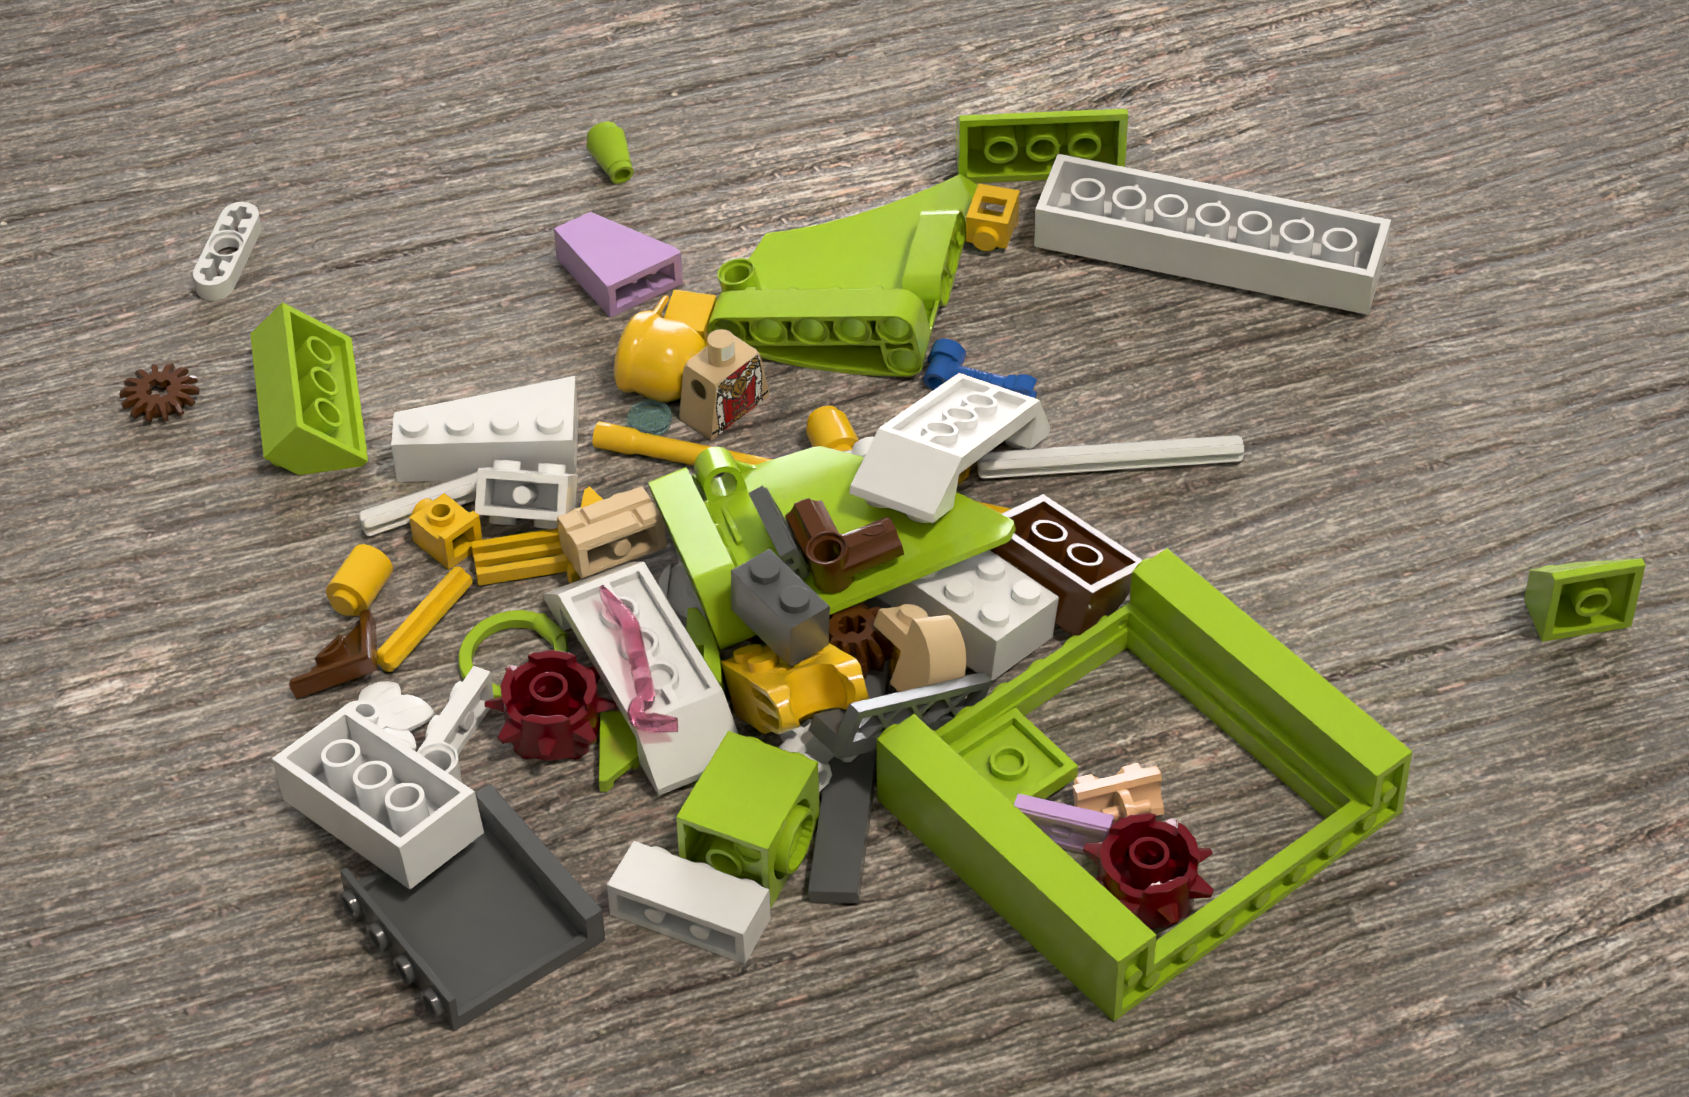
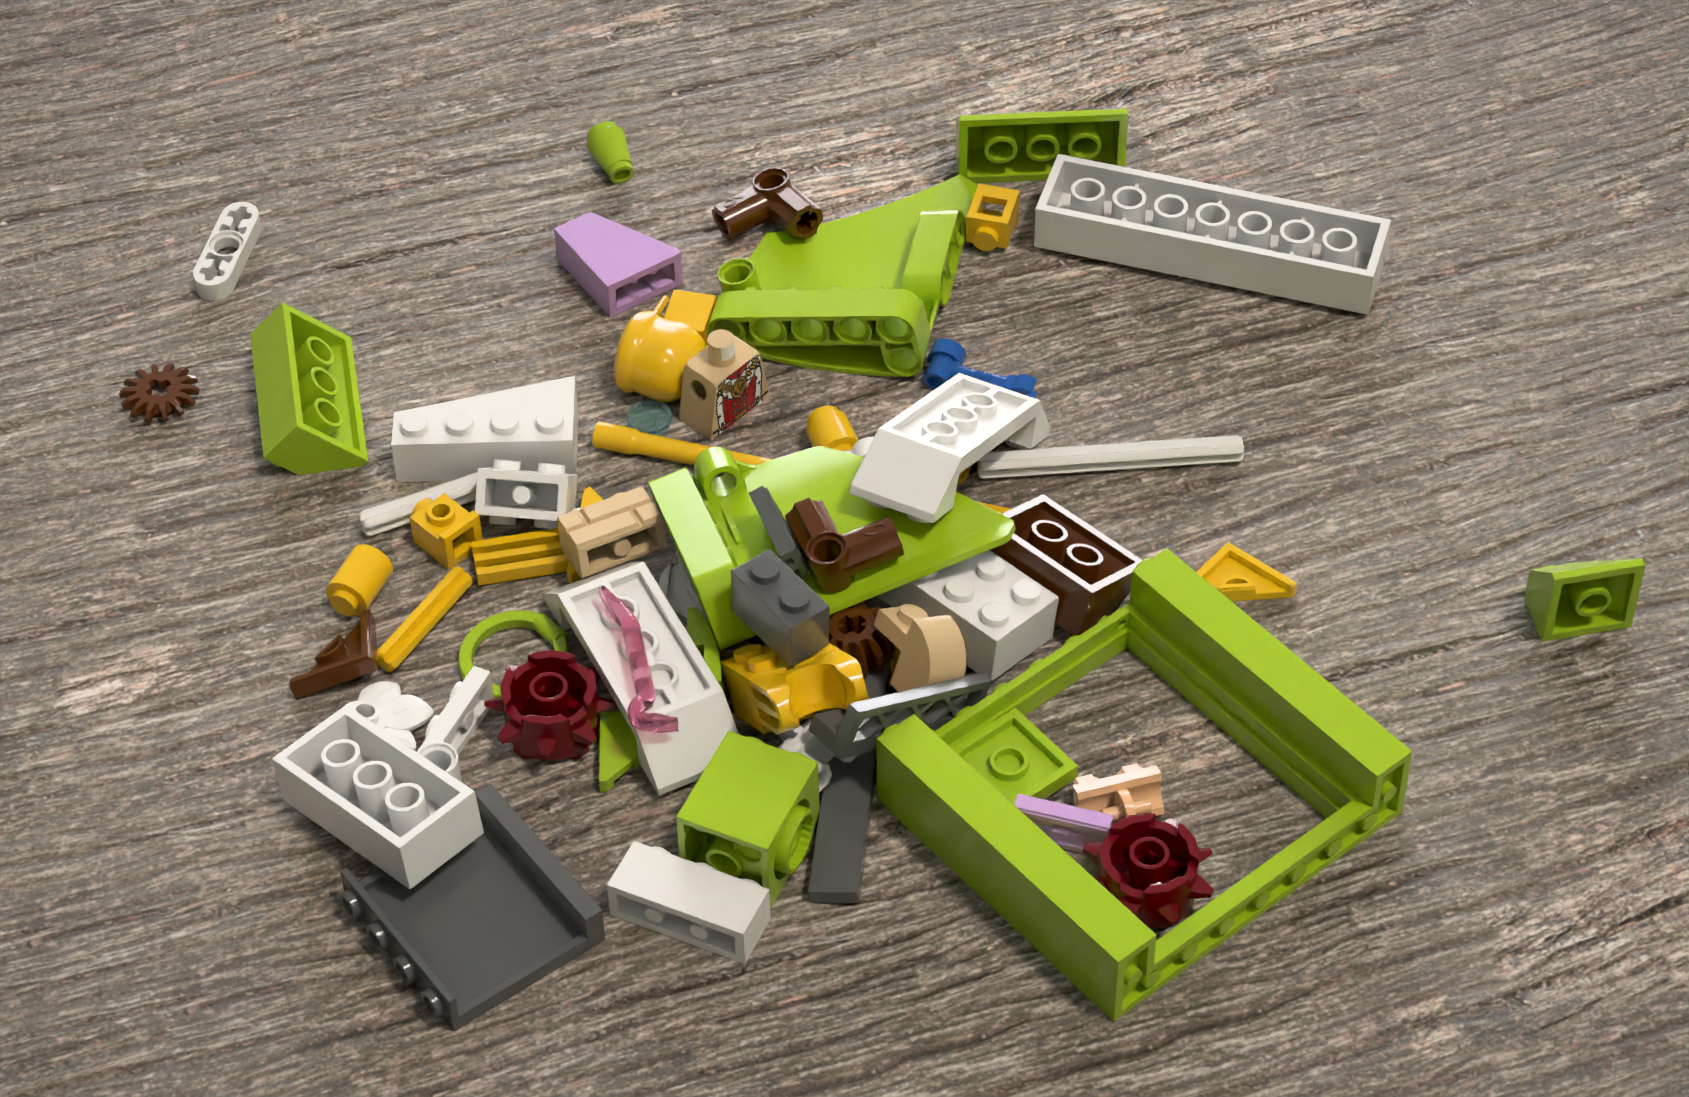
(770, 201): none -> reddish brown piece
(1245, 577): none -> yellow tile

